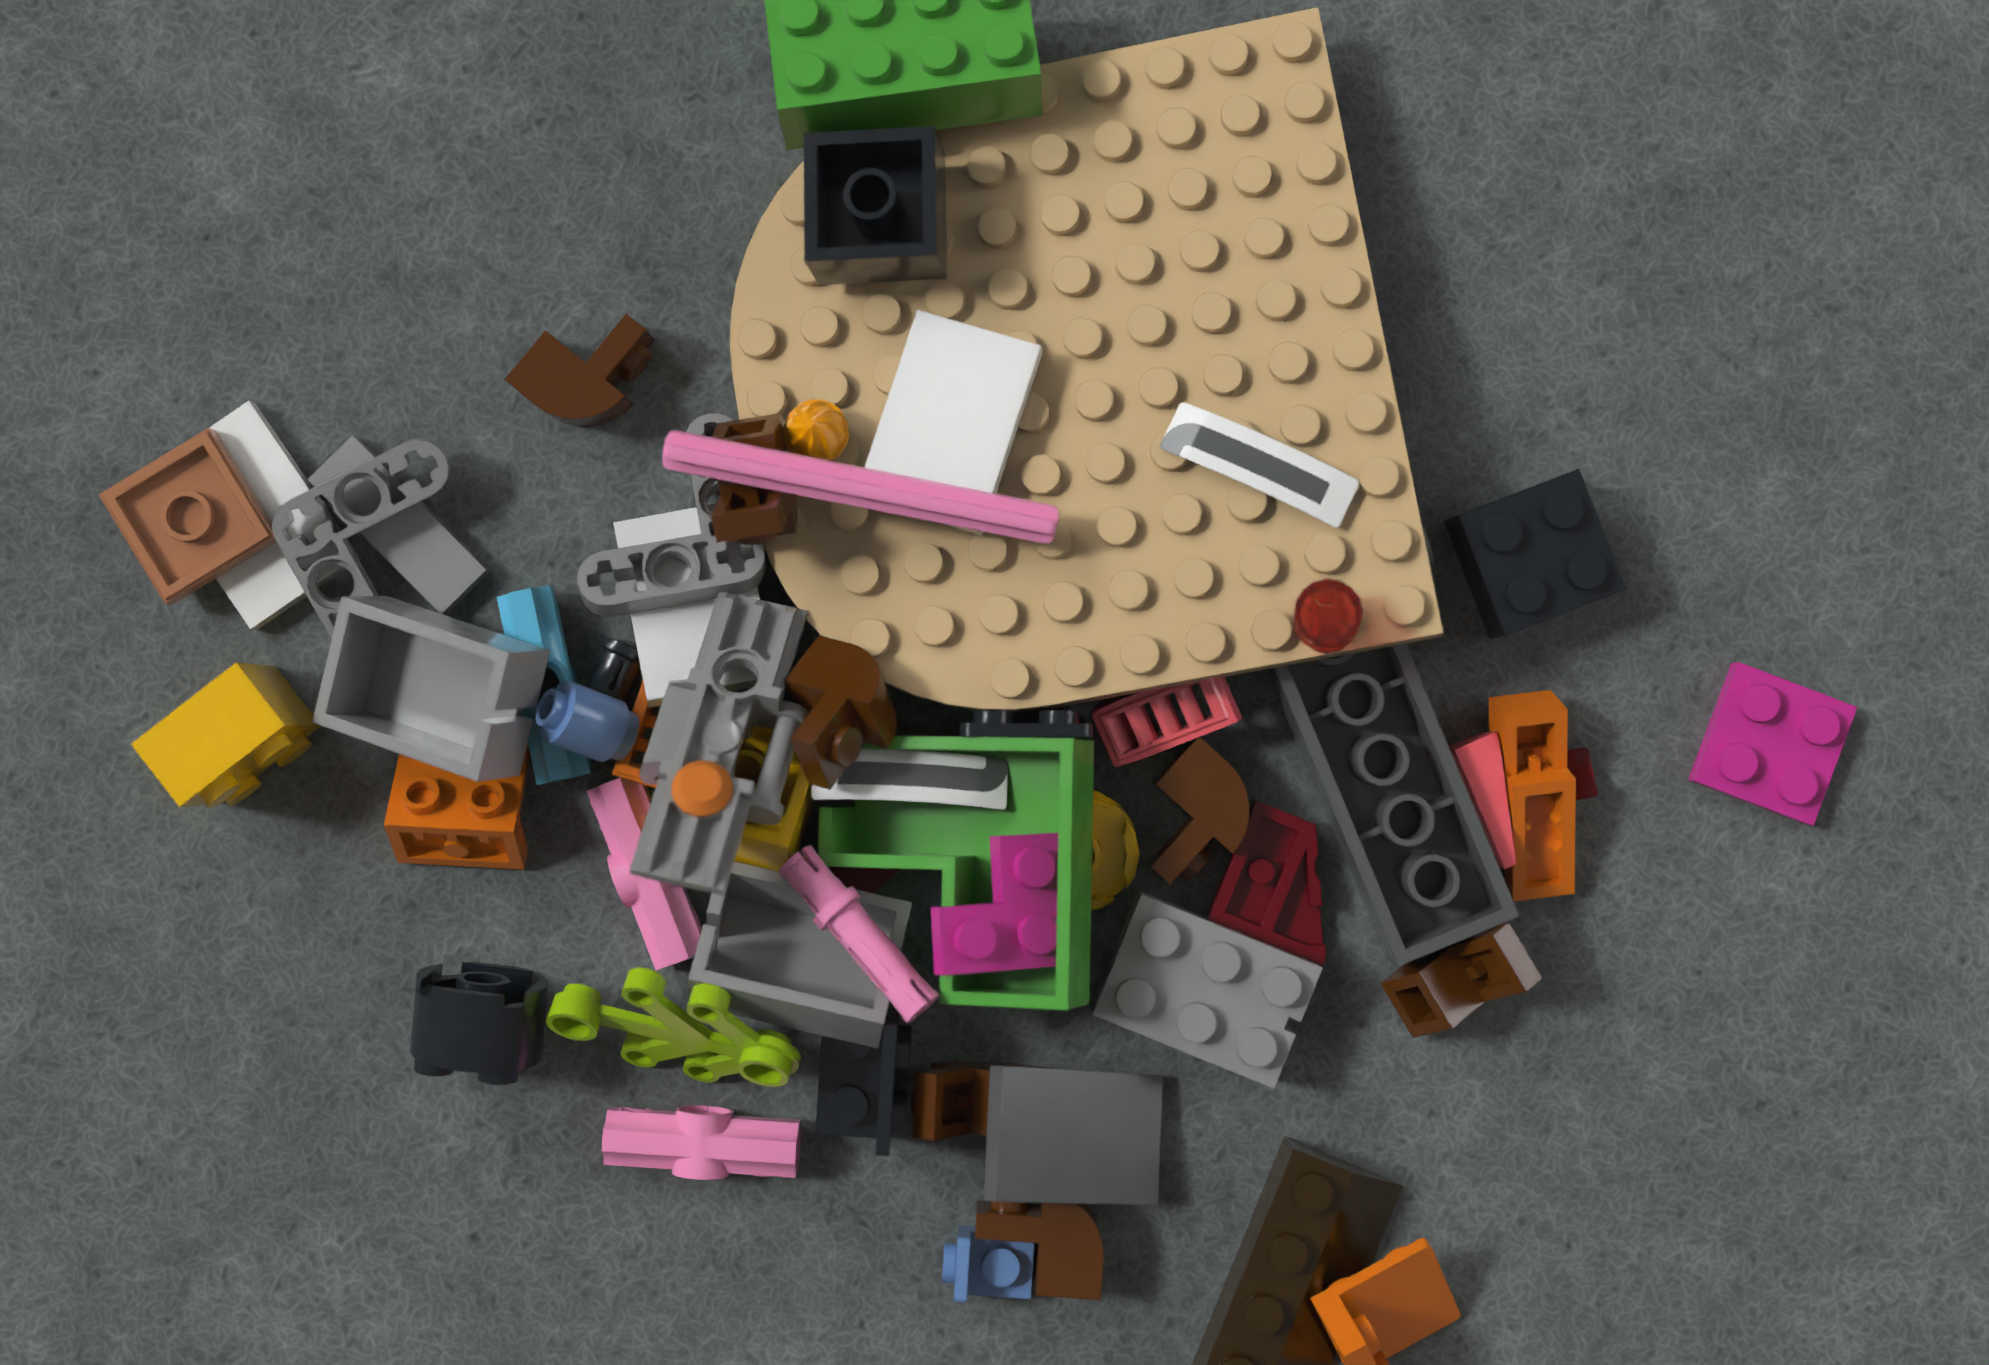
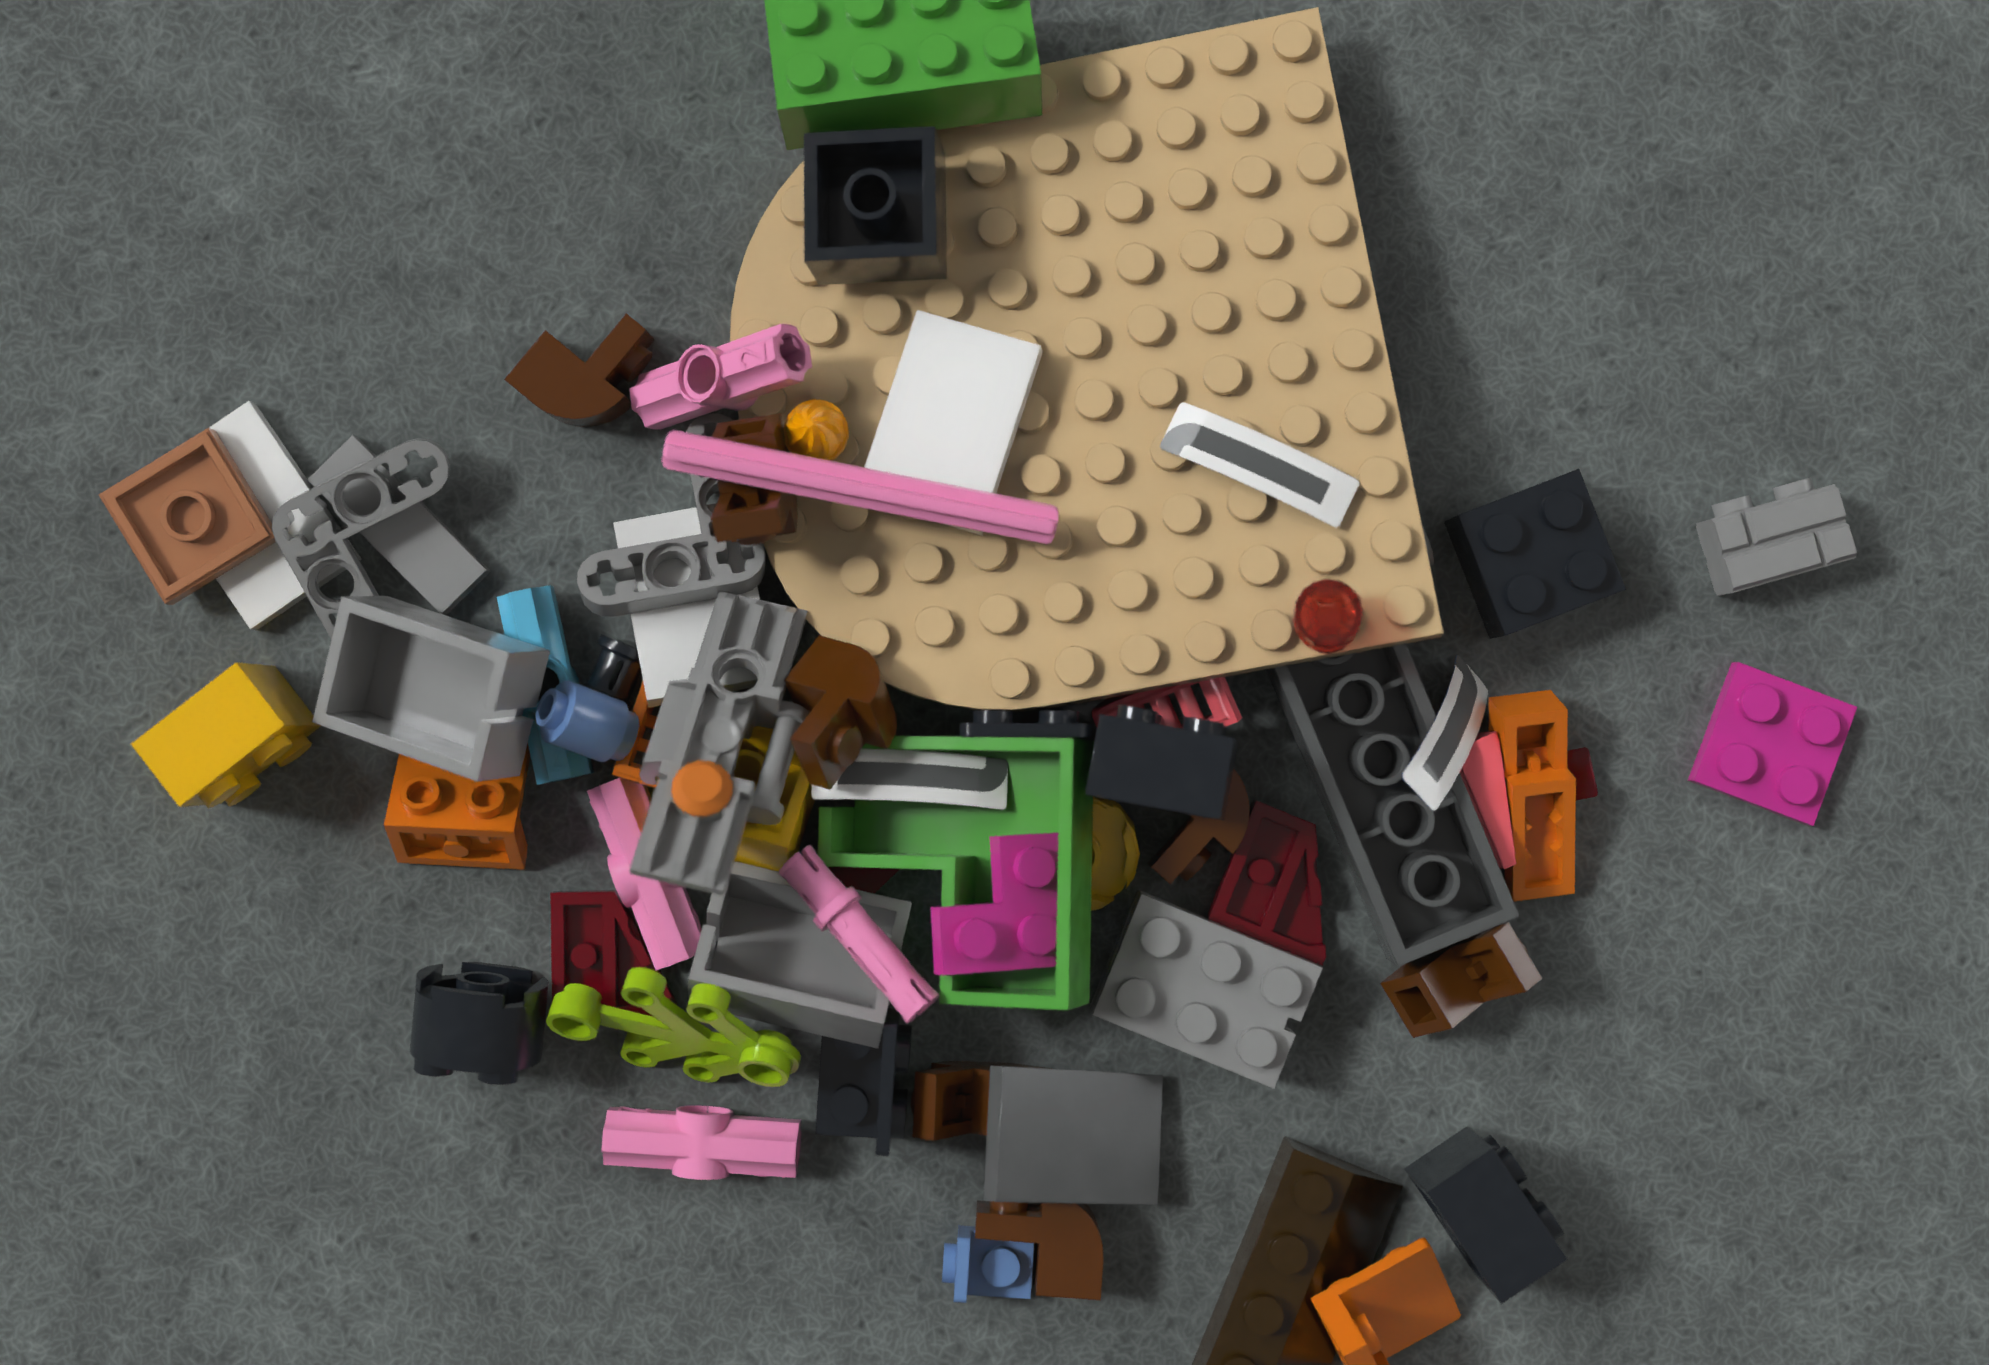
(596, 945): none -> dark red wing
(721, 377): none -> bright pink piece
(1162, 764): none -> black brick
(1449, 738): none -> white sticker
(1486, 1214): none -> black brick
(1775, 539): none -> light grey brick

